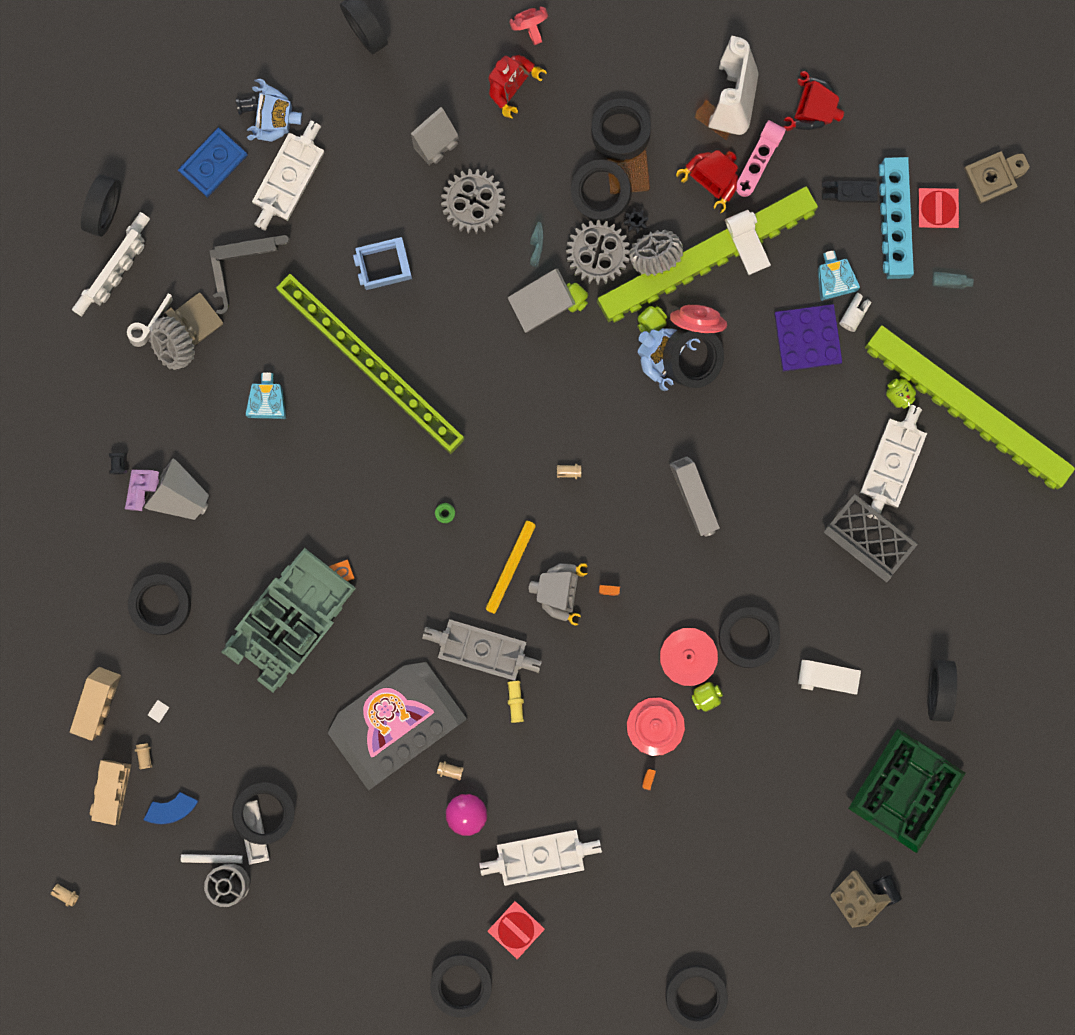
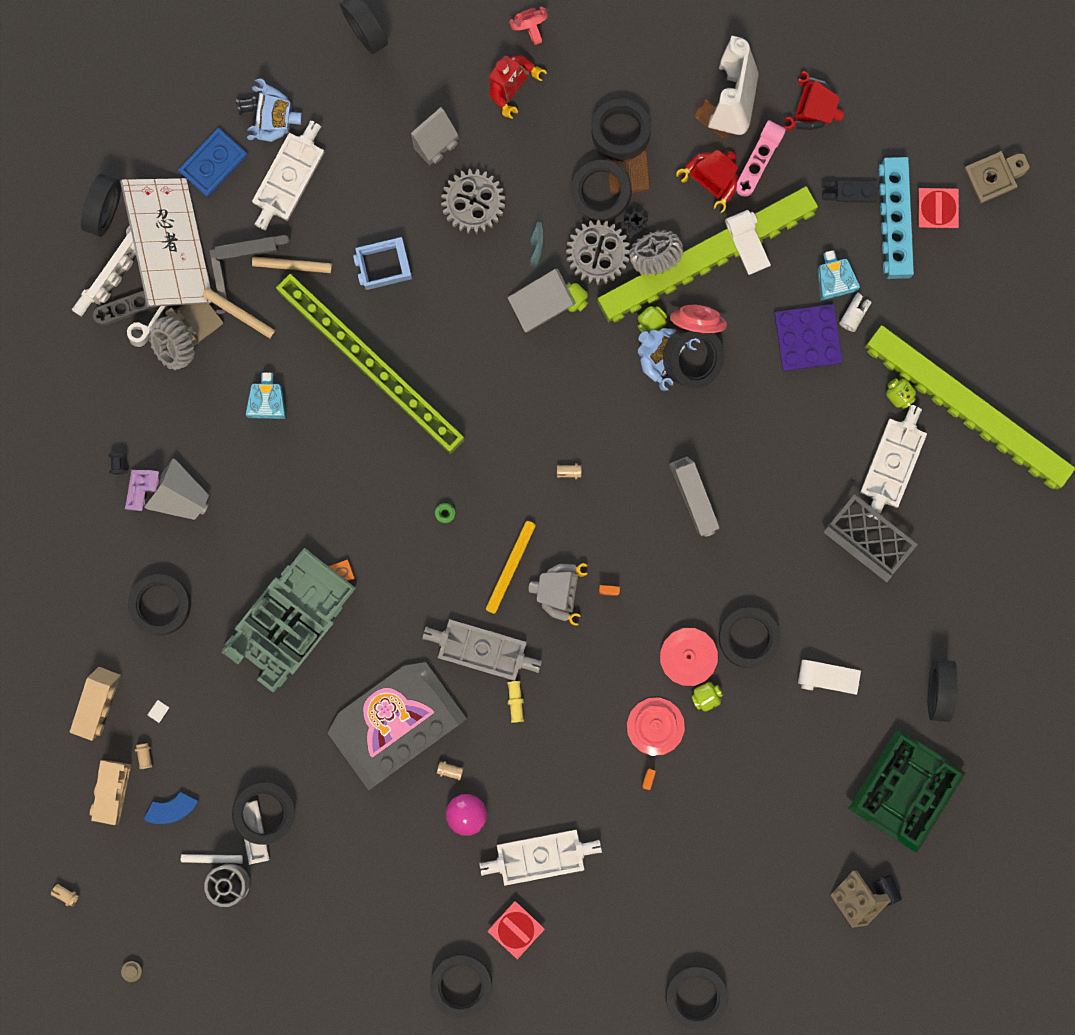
(131, 309): none -> dark grey beam
(131, 971): none -> dark tan plate
(166, 241): none -> white piece
(238, 313): none -> tan piece
(292, 264): none -> tan piece
(951, 280): clear light blue cylinder -> none

